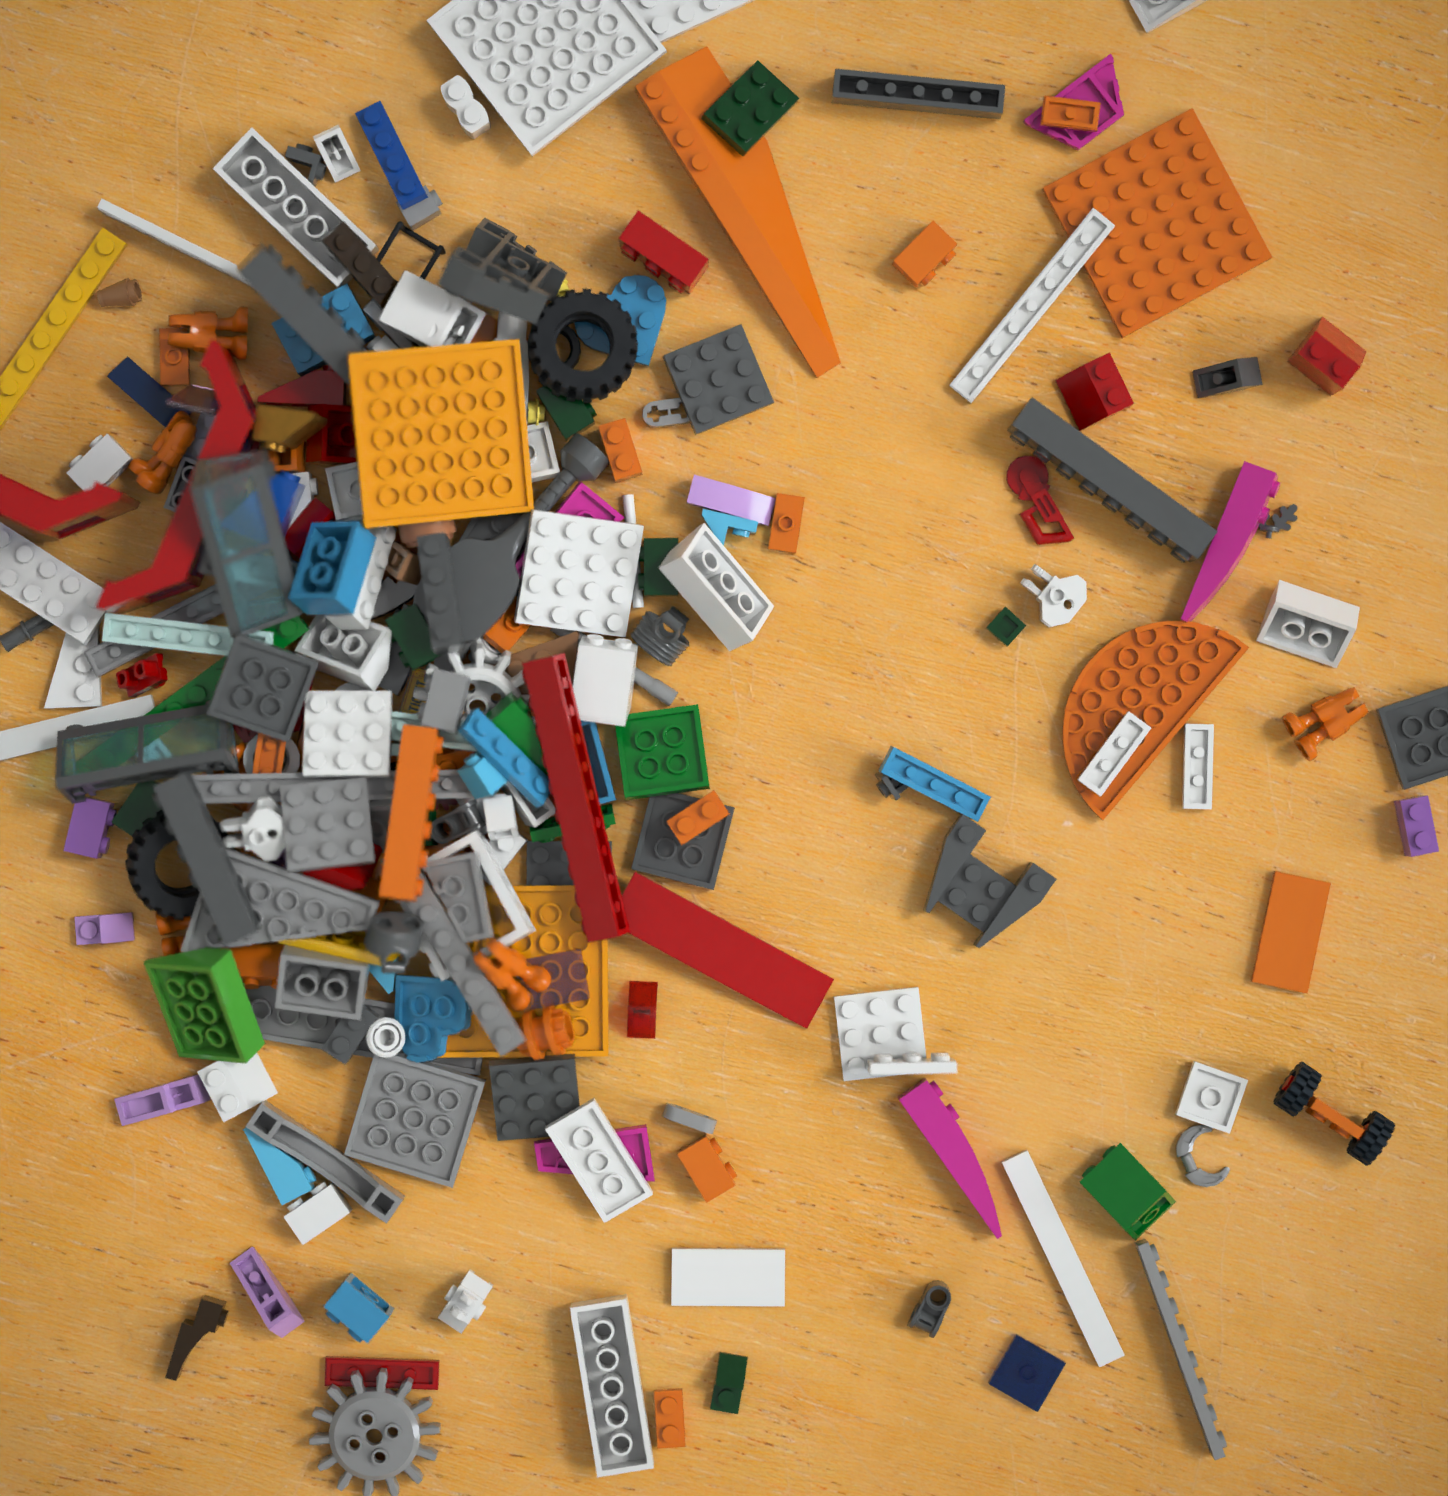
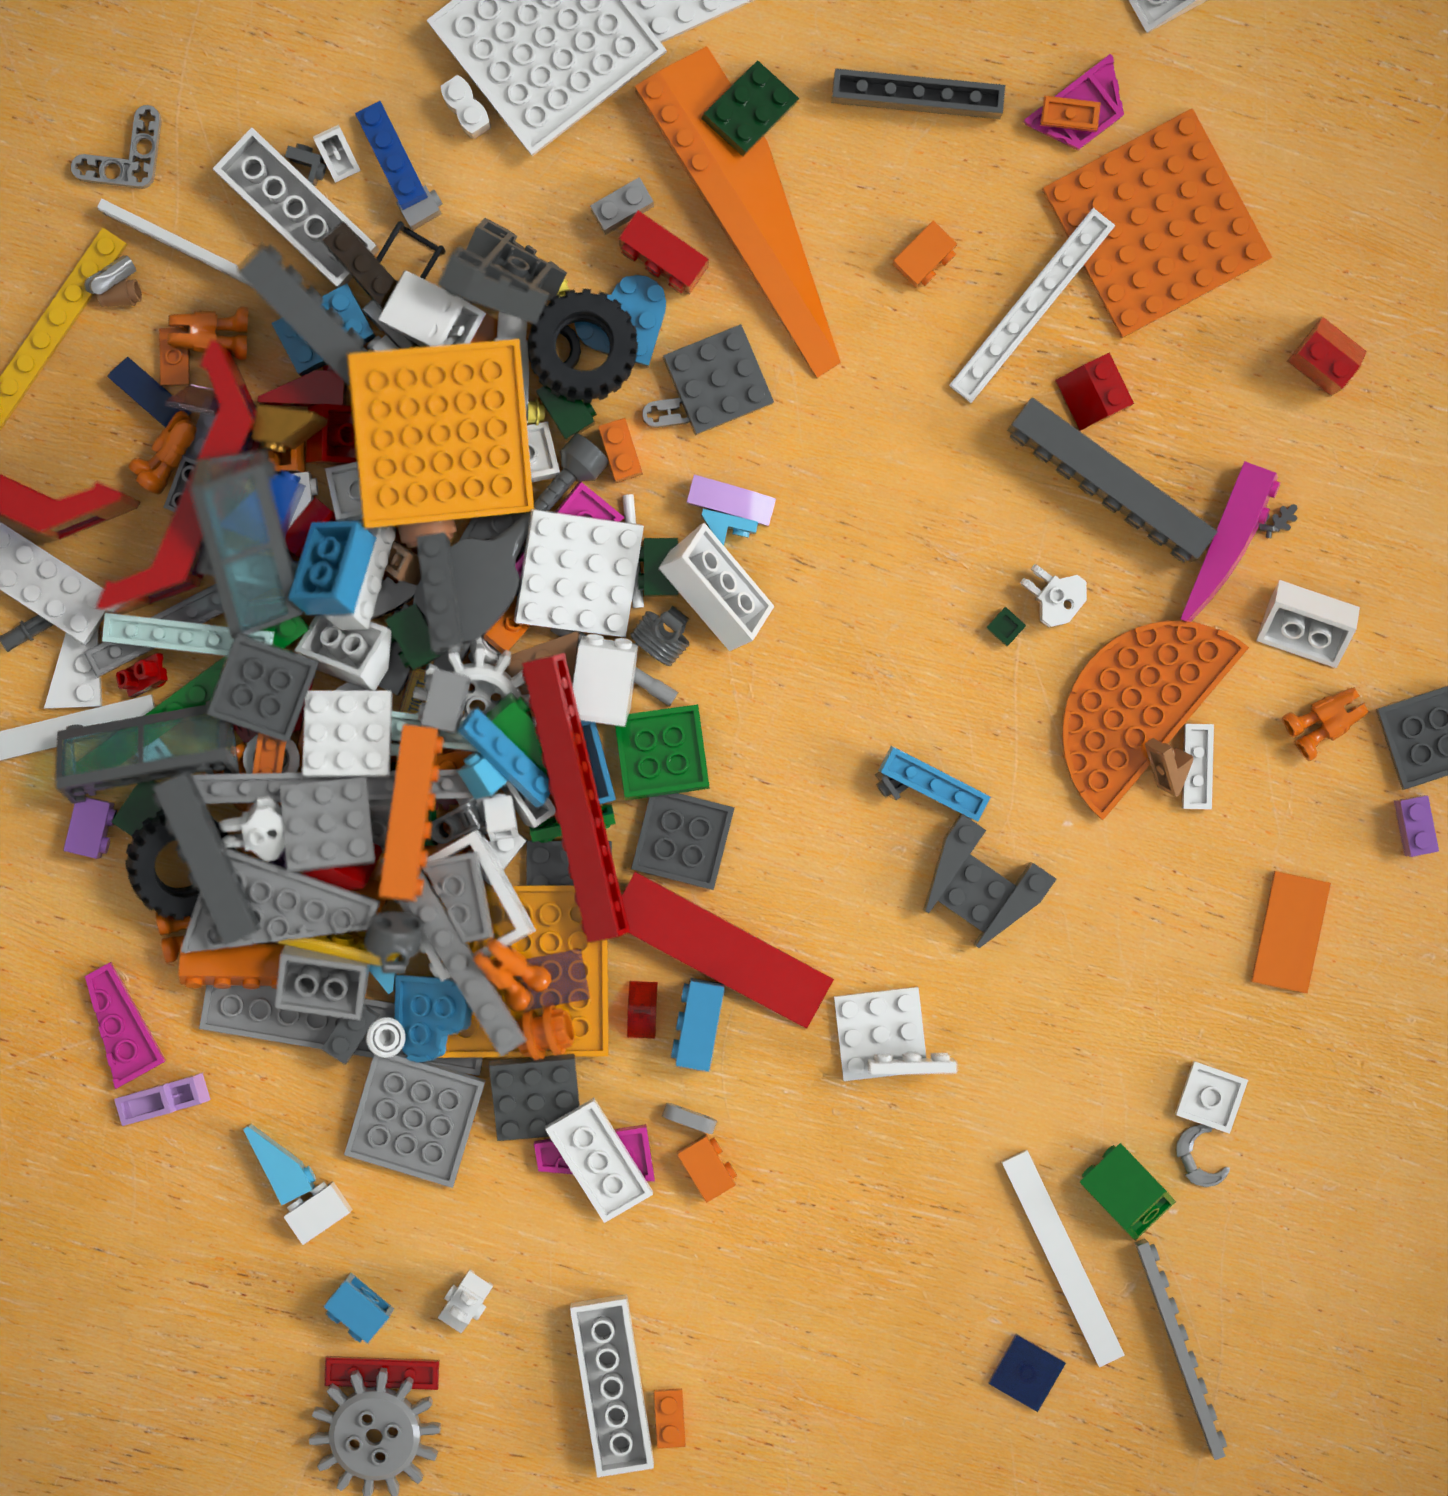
(101, 463): white brick -> none
(104, 928): lavender slope -> none
(110, 275): none -> light grey bar
(125, 1035): none -> dark pink wing
(127, 167): none -> light grey beam
(205, 1005): bright green slope -> none
(208, 1318): dark brown slope -> none
(237, 1085): white slope -> none
(267, 1293): lavender slope -> none
(324, 1158): light grey arch -> none
(622, 205): none -> light grey brick
(697, 817): orange brick -> none
(698, 1024): none -> dark azure brick
(728, 1277): white tile -> none
(729, 1382): dark green slope -> none
(786, 523): orange plate -> none
(929, 1313): dark grey piece -> none
(951, 1145): dark pink slope -> none
(1029, 479): red piece -> none
(1114, 753): white plate -> none
(1168, 766): none -> medium nougat slope
(1227, 377): dark grey slope -> none
(1367, 1138): black plate -> none

